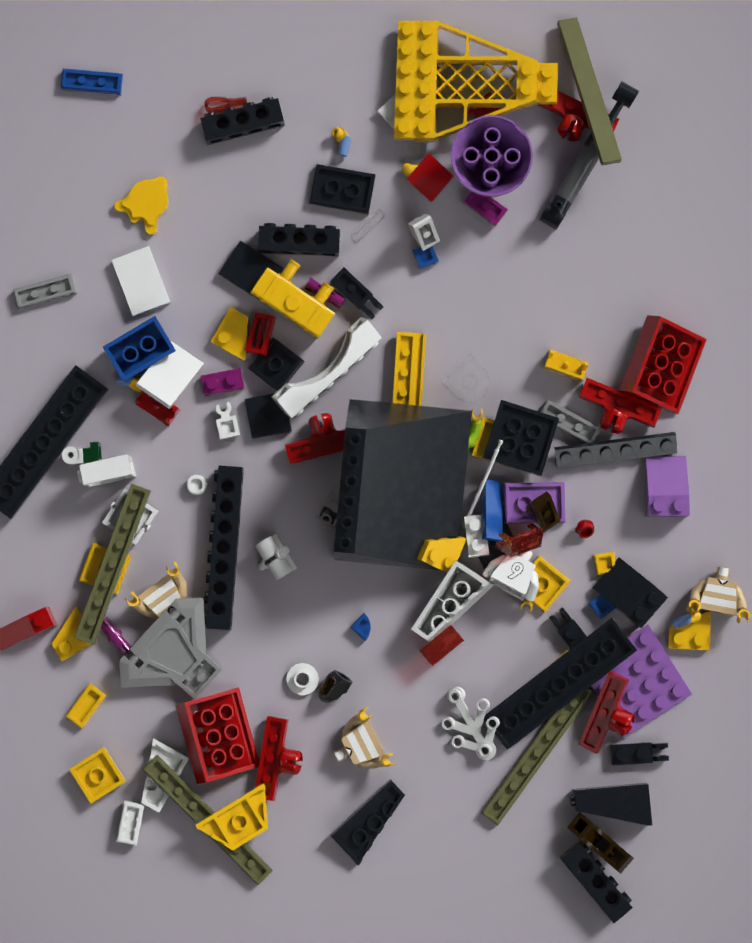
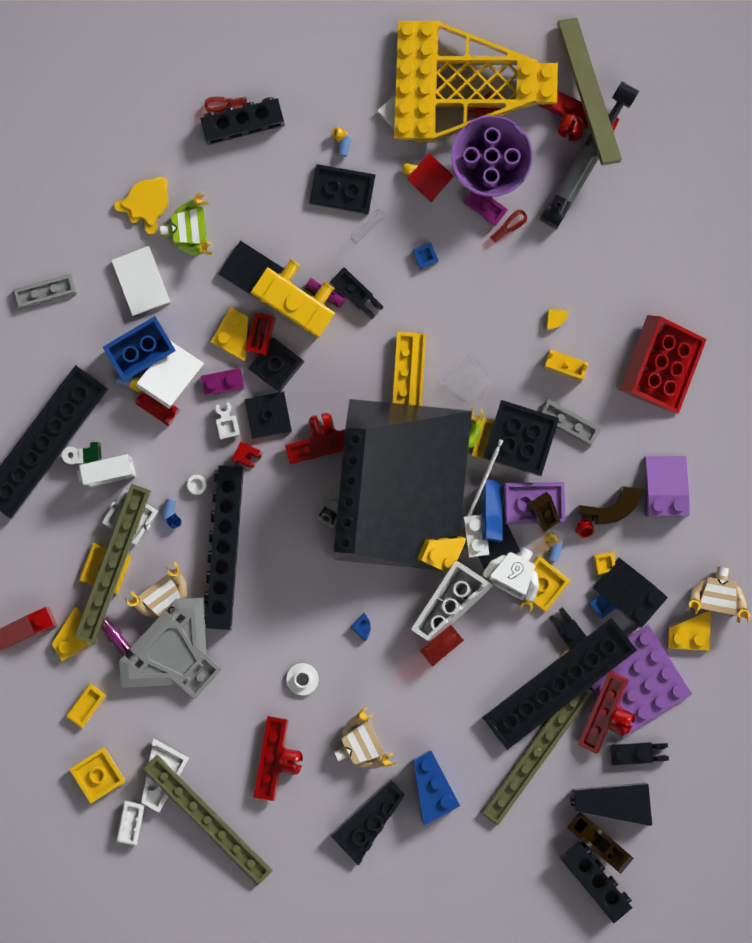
(92, 81): blue tile -> none
(170, 516): none -> arm
(189, 227): none -> torso
(217, 735): red slope -> none
(238, 820): yellow wing -> none
(245, 452): none -> red hinge
(275, 557): white pin -> none
(329, 248): black brick -> none
(334, 686): black rock -> none
(357, 341): white arch -> none
(424, 231): white slope -> none
(433, 788): none -> blue wedge
(472, 726): white plant -> none
(504, 230): none -> clear red piece
(522, 542): clear red hinge -> none
(554, 544): none -> arm
(556, 318): none -> yellow tile
(615, 450): black plate -> none
(618, 406): red plate -> none
(625, 504): none -> dark brown arch
(686, 619): medium blue arm -> none

